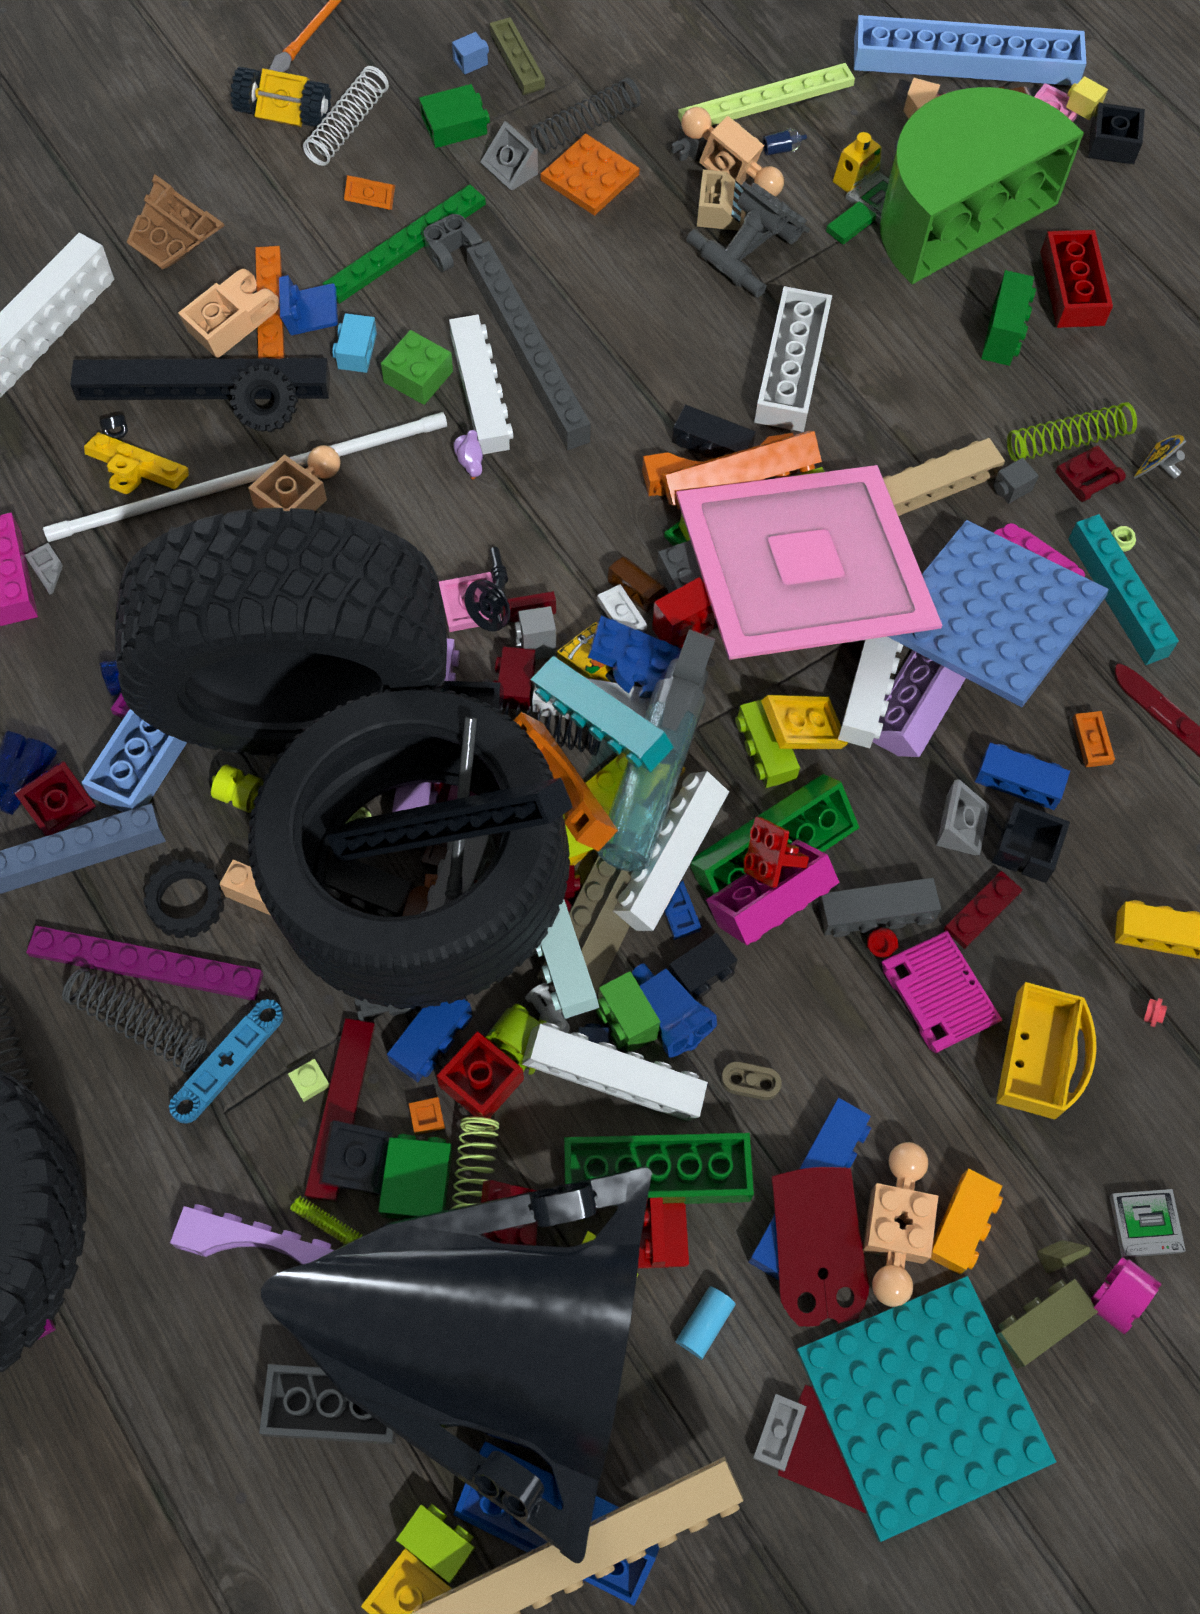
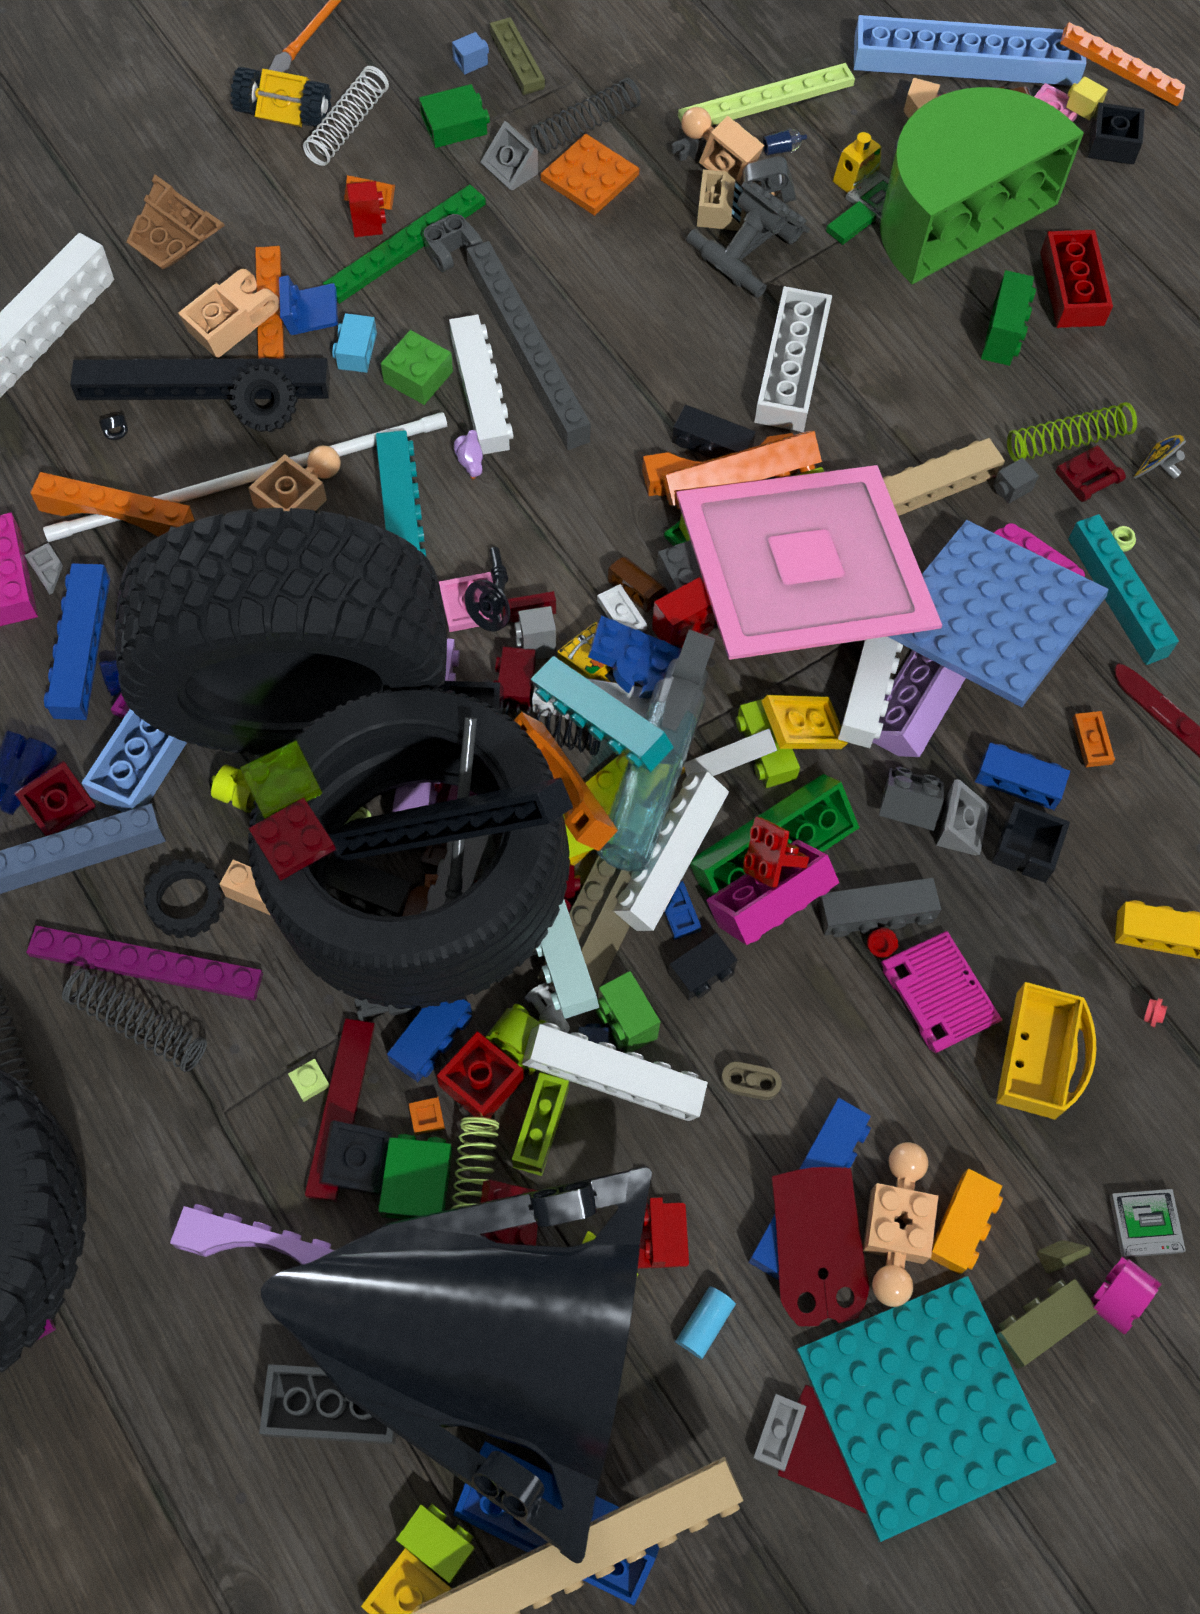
(69, 496): none -> orange arch
(77, 642): none -> blue brick
(132, 463): yellow plate -> none
(210, 1076): dark azure piece -> none
(280, 779): none -> clear neon green plate
(292, 839): none -> dark red plate
(323, 1221): lime axle -> none
(365, 210): none -> red brick
(398, 487): none -> teal brick
(540, 1124): none -> lime brick
(682, 1018): blue piece -> none
(682, 1165): green brick -> none
(733, 754): none -> white sticker
(772, 175): none -> dark grey piece
(912, 798): none -> dark grey slope
(983, 909): dark red plate -> none
(1122, 64): none -> orange plate

